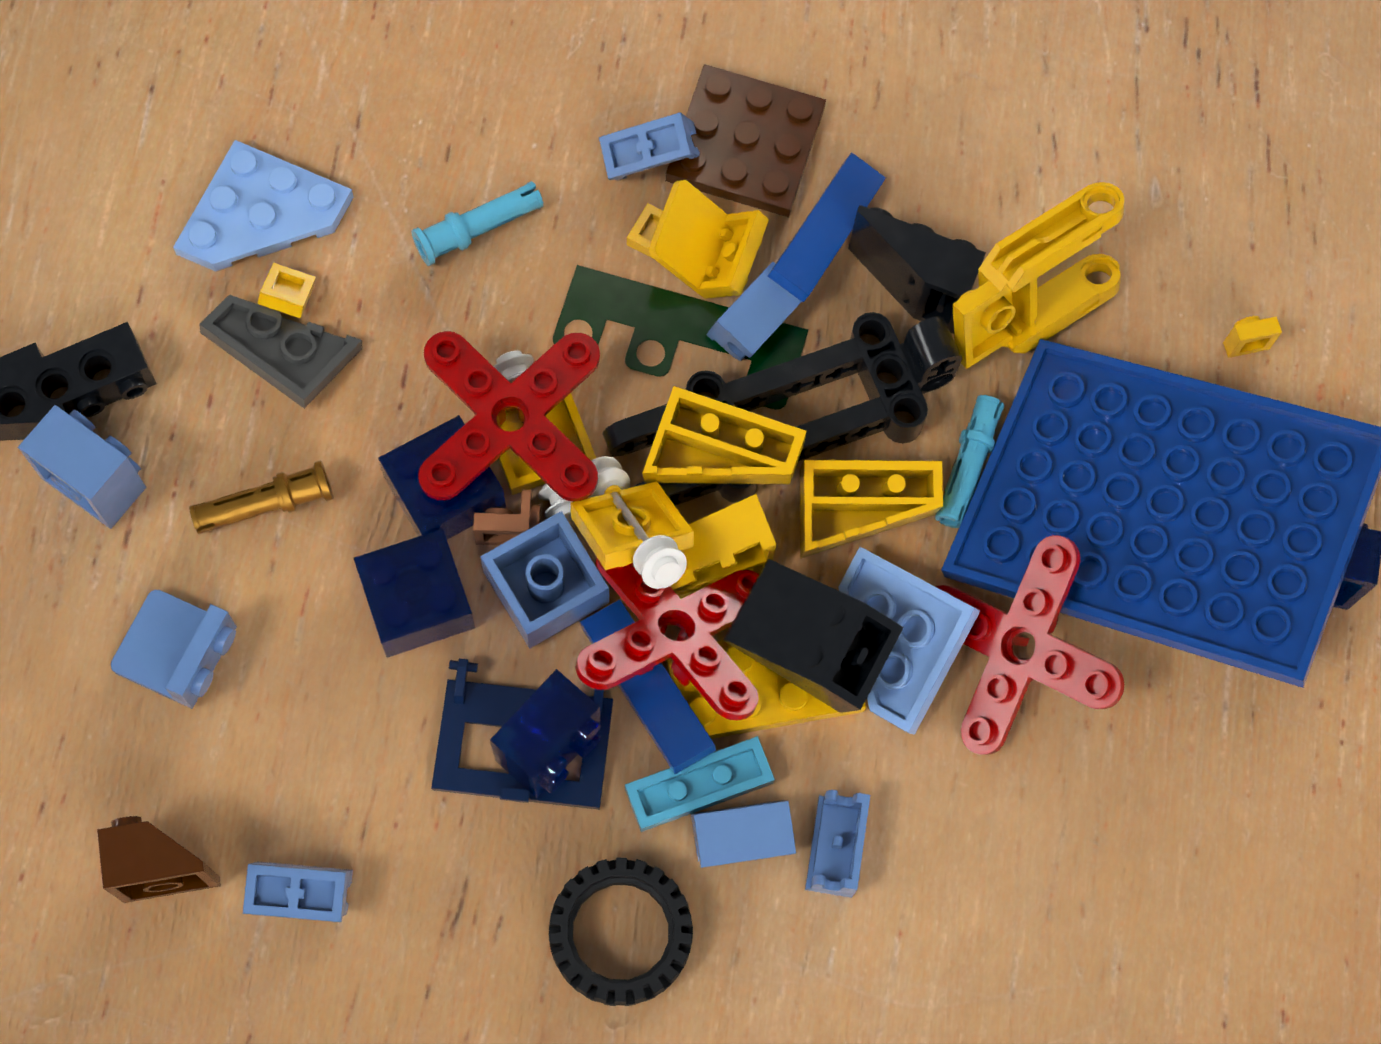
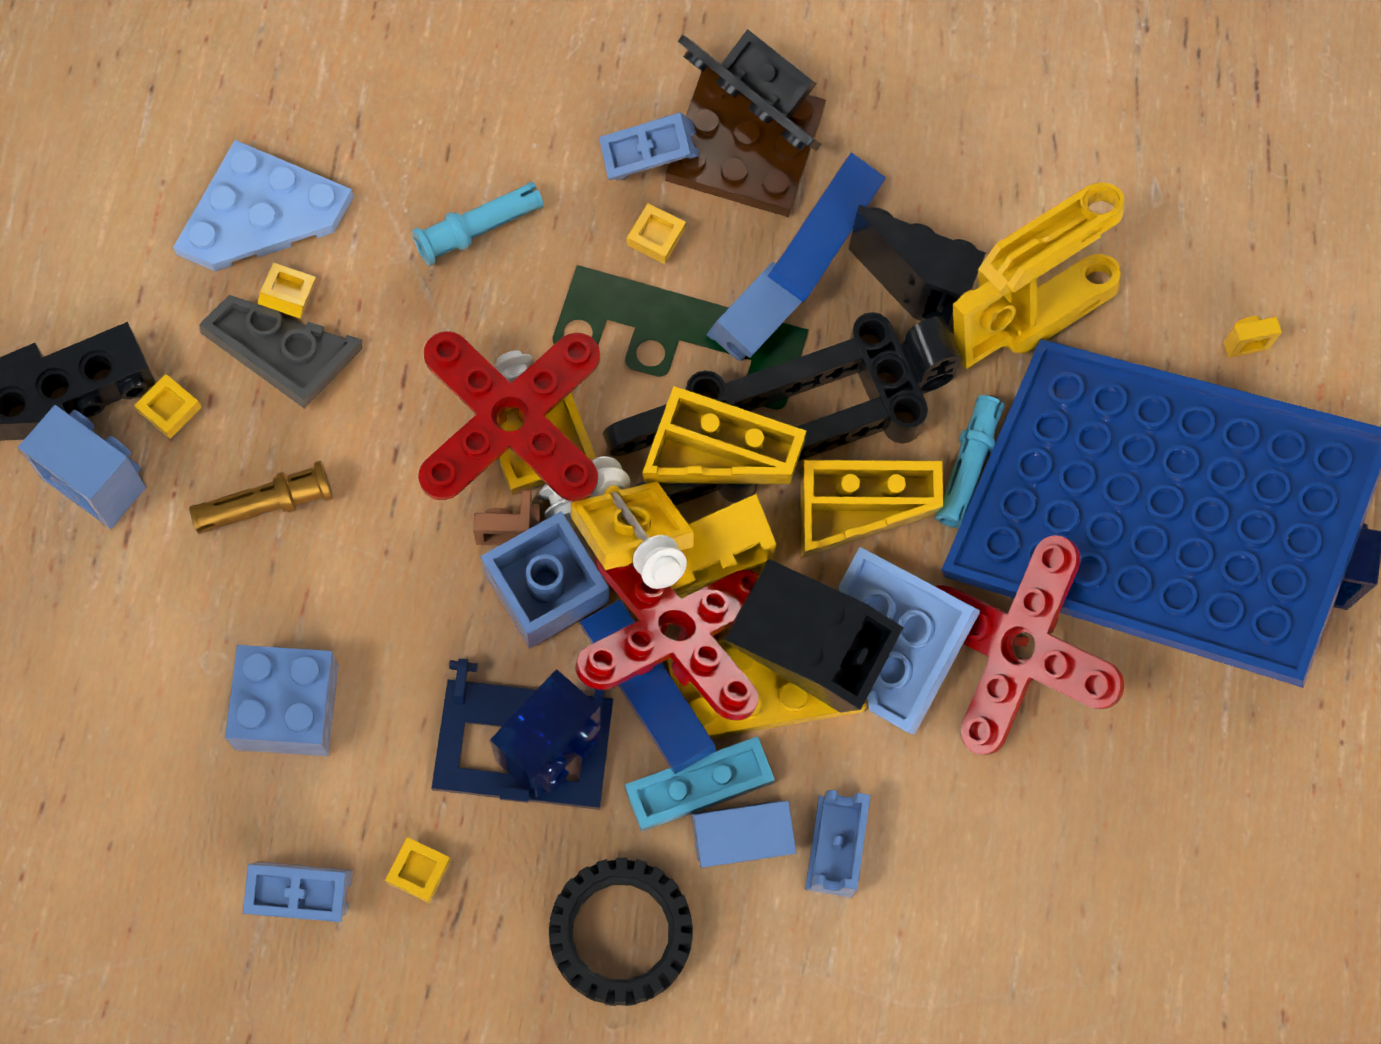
(148, 864): reddish brown slope -> none
(167, 406): none -> yellow plate
(174, 647): medium blue bracket -> none
(282, 700): none -> medium blue brick
(414, 593): clear blue brick -> none
(418, 870): none -> yellow plate
(424, 513): clear blue brick -> none
(705, 244): yellow bracket -> none
(764, 78): none -> black bracket

